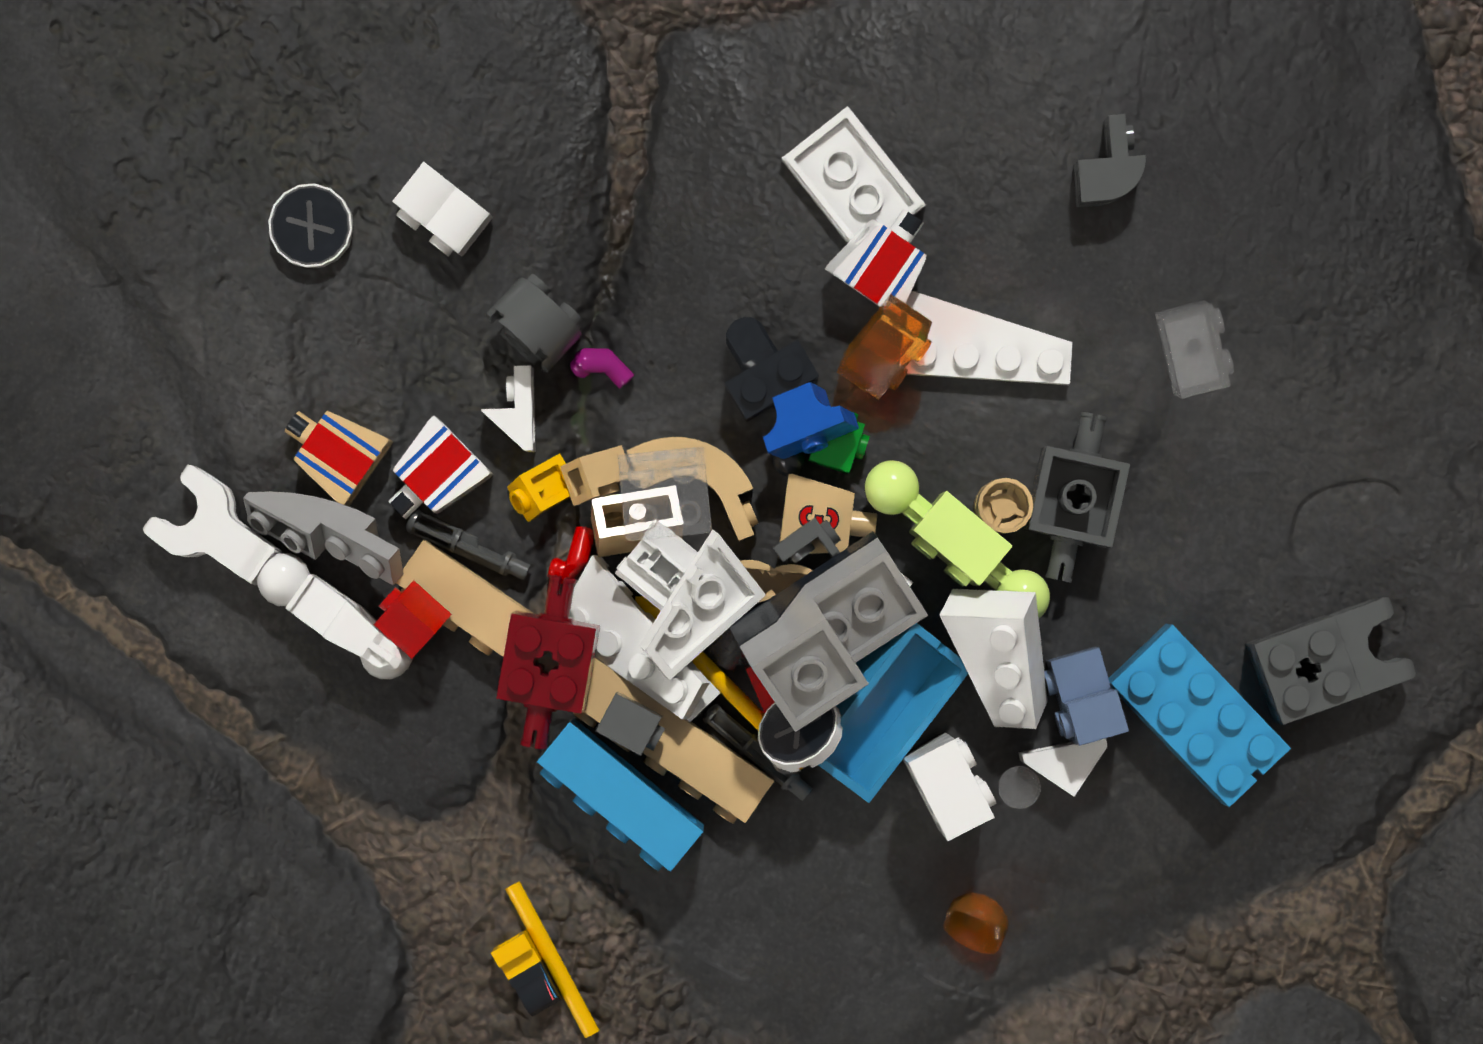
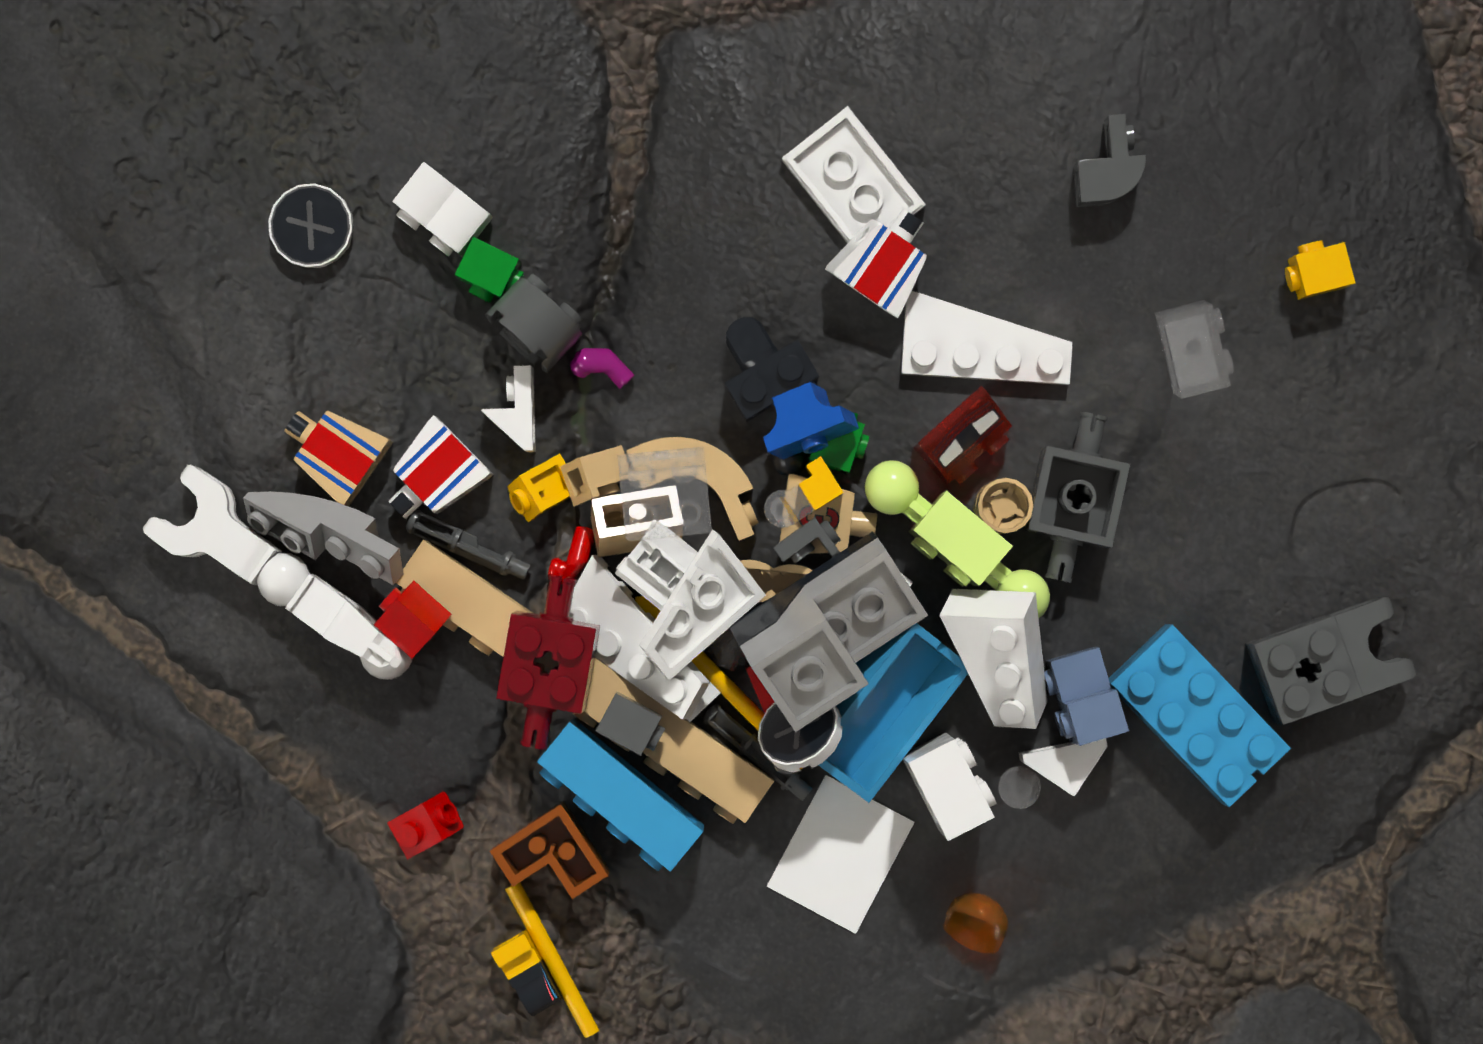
(426, 825): none -> red bracket
(488, 270): none -> green brick
(552, 840): none -> dark orange brick
(788, 507): none -> leg
(840, 854): none -> white sticker
(886, 347): clear orange brick -> none
(963, 436): none -> clear red slope
(1319, 269): none -> yellow brick

